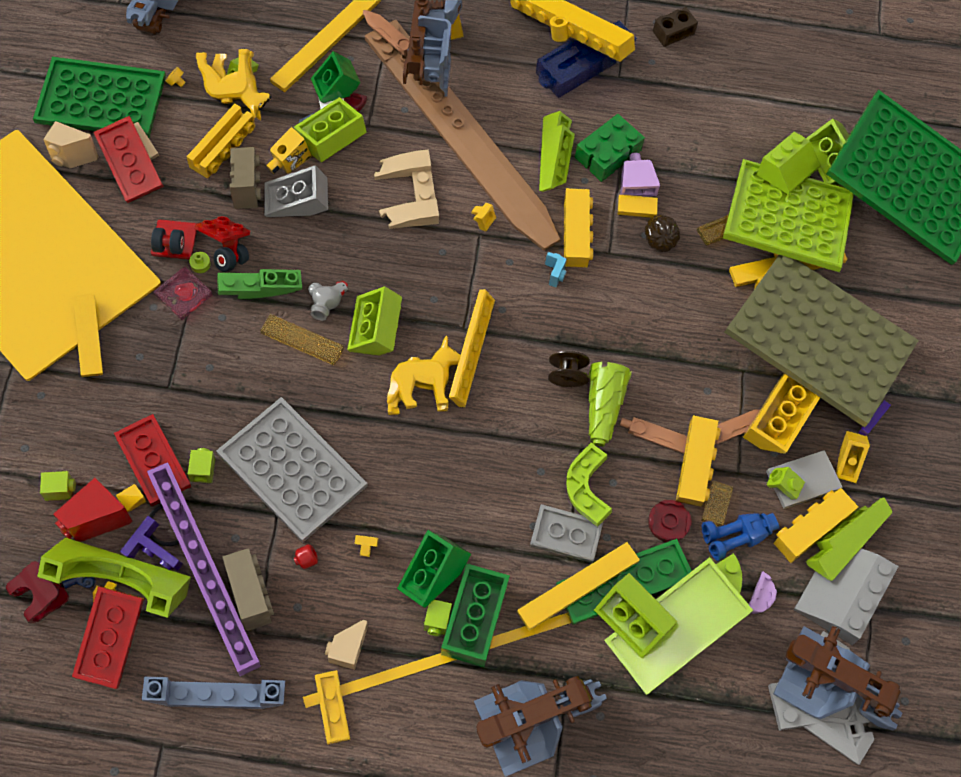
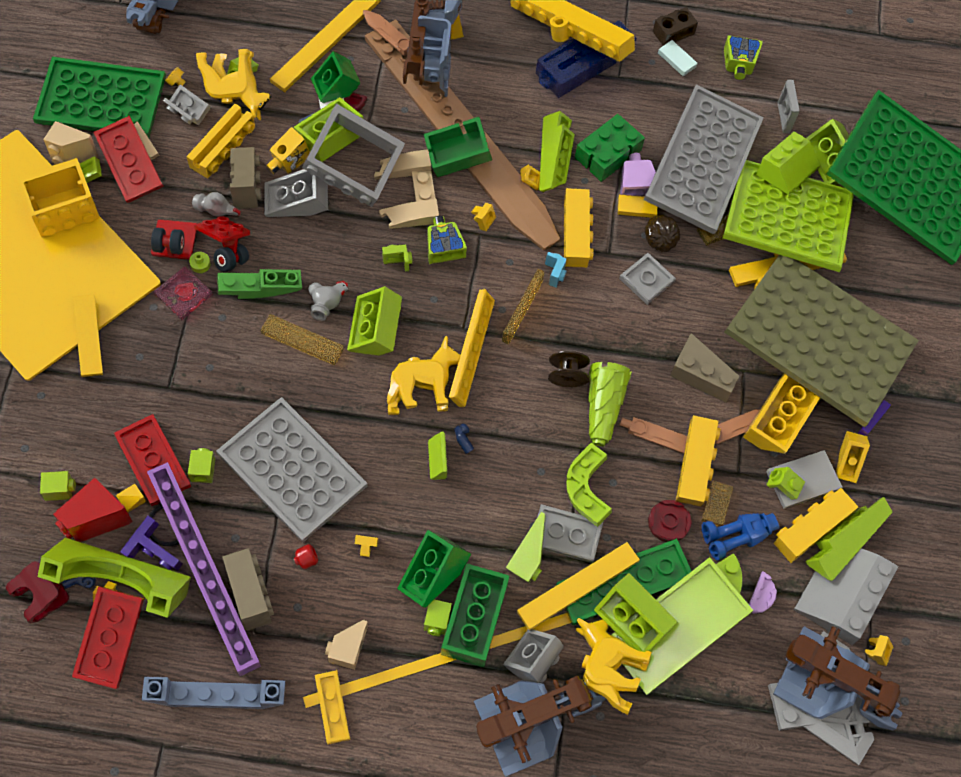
(58, 197): none -> yellow container
(91, 169): none -> lime bracket
(188, 104): none -> light grey bracket
(214, 204): none -> light grey animal
(365, 130): none -> light grey window
(397, 254): none -> lime bracket
(437, 457): none -> lime slope
(444, 241): none -> torso
(456, 151): none -> green piece
(463, 441): none -> dark blue arm
(523, 306): none -> clear yellow tile
(528, 556): none -> lime slope
(530, 176): none -> yellow slope
(534, 656): none -> light grey brick
(605, 659): none -> yellow animal
(647, 278): none -> light grey tile
(677, 58): none -> light aqua tile
(704, 159): none -> light grey plate
(704, 370): none -> dark tan wedge
(741, 55): none -> torso
(788, 106): none -> light grey tile
(882, 650): none -> yellow tile

